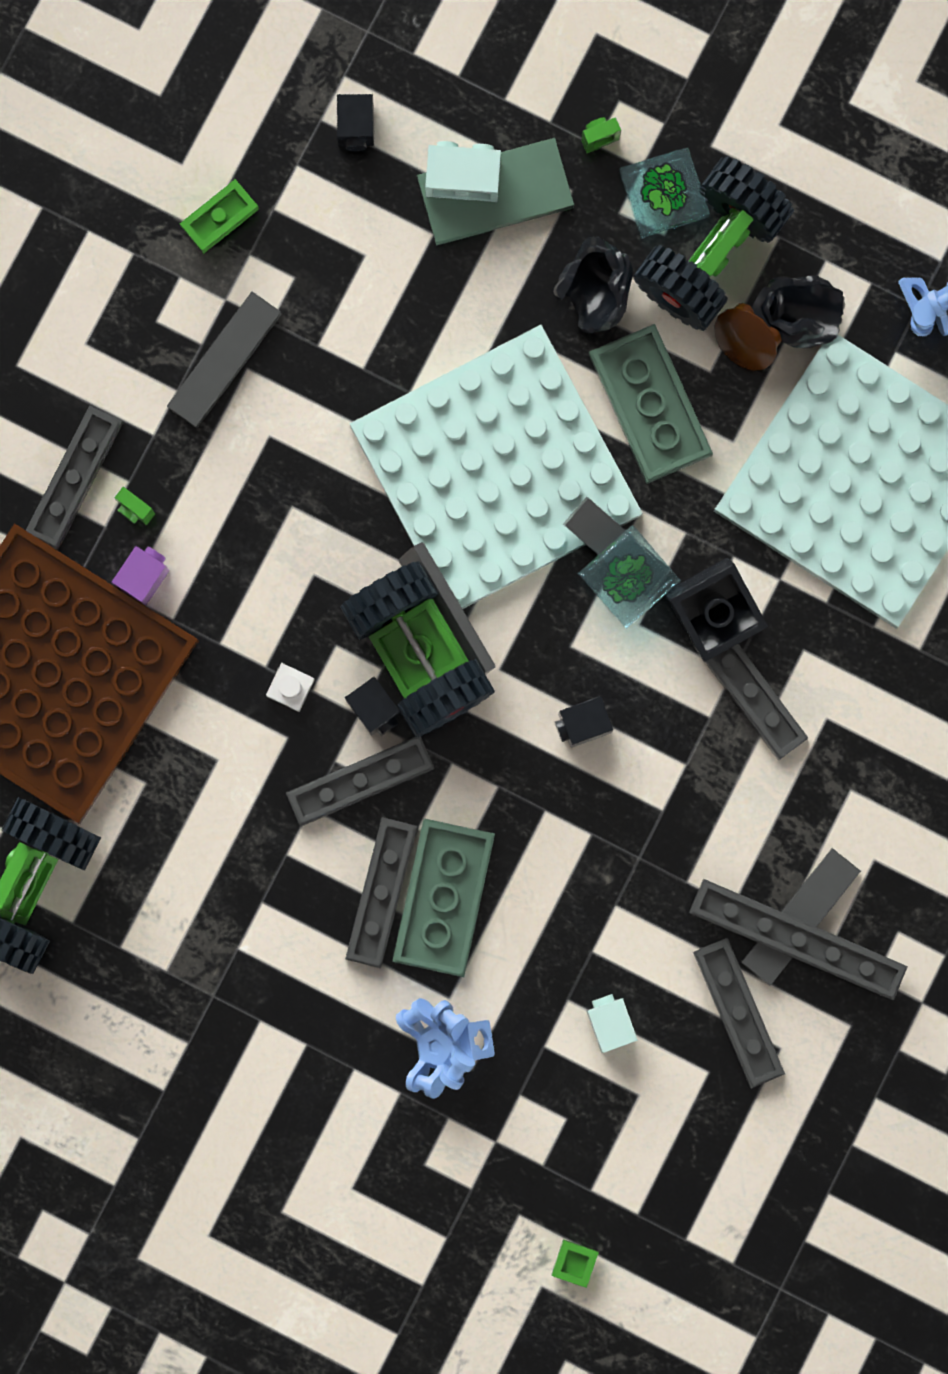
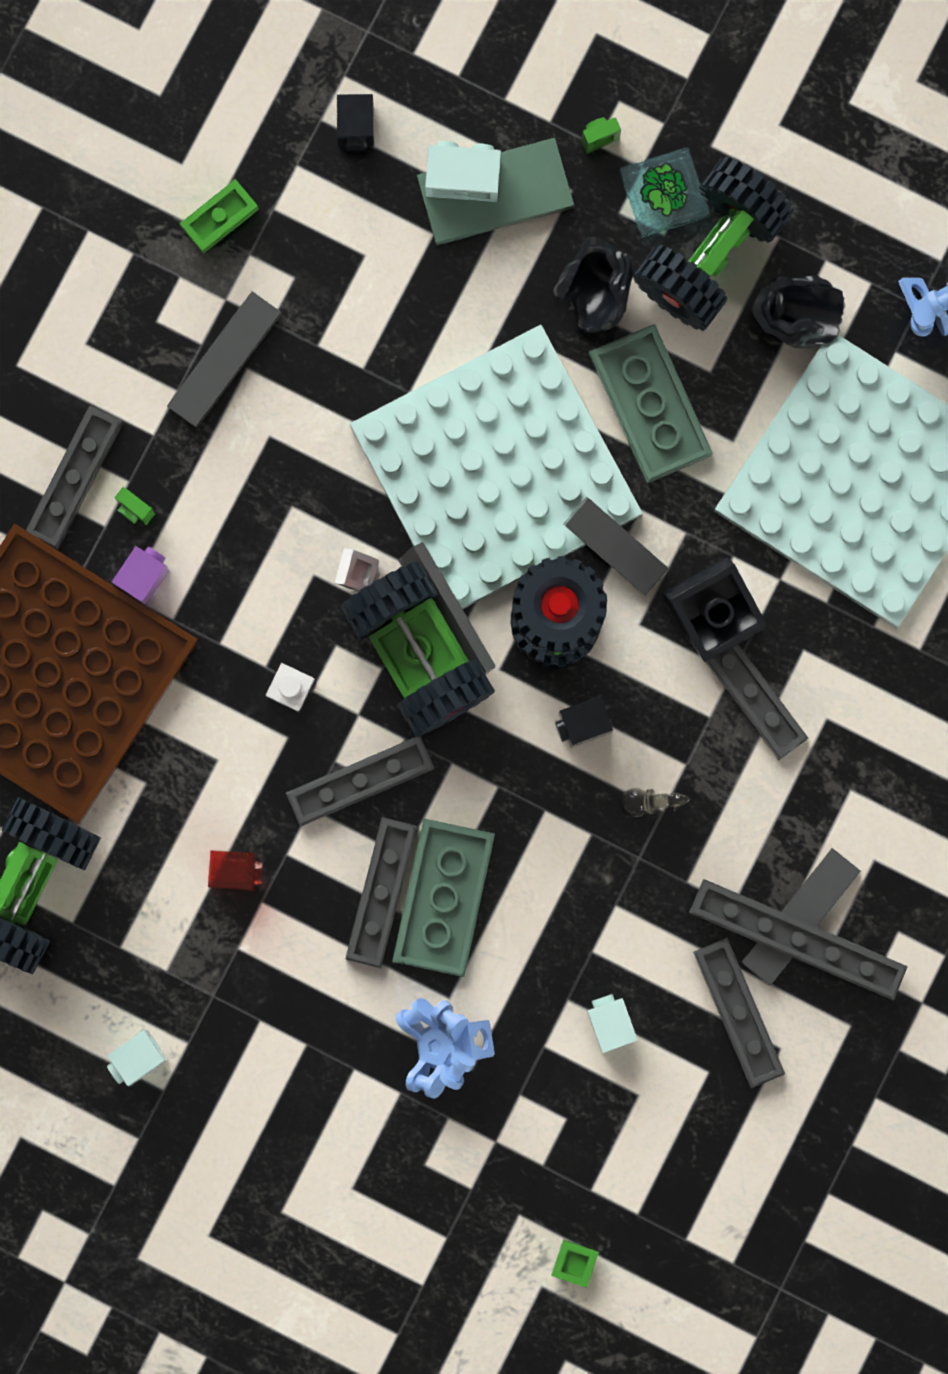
(135, 1059): none -> light aqua brick
(234, 870): none -> clear red brick
(356, 570): none -> white plate
(374, 707): black brick -> none
(558, 611): none -> black plate
(629, 577): clear light blue tile -> none
(637, 802): none -> clear smoke bar
(746, 338): reddish brown dish -> none

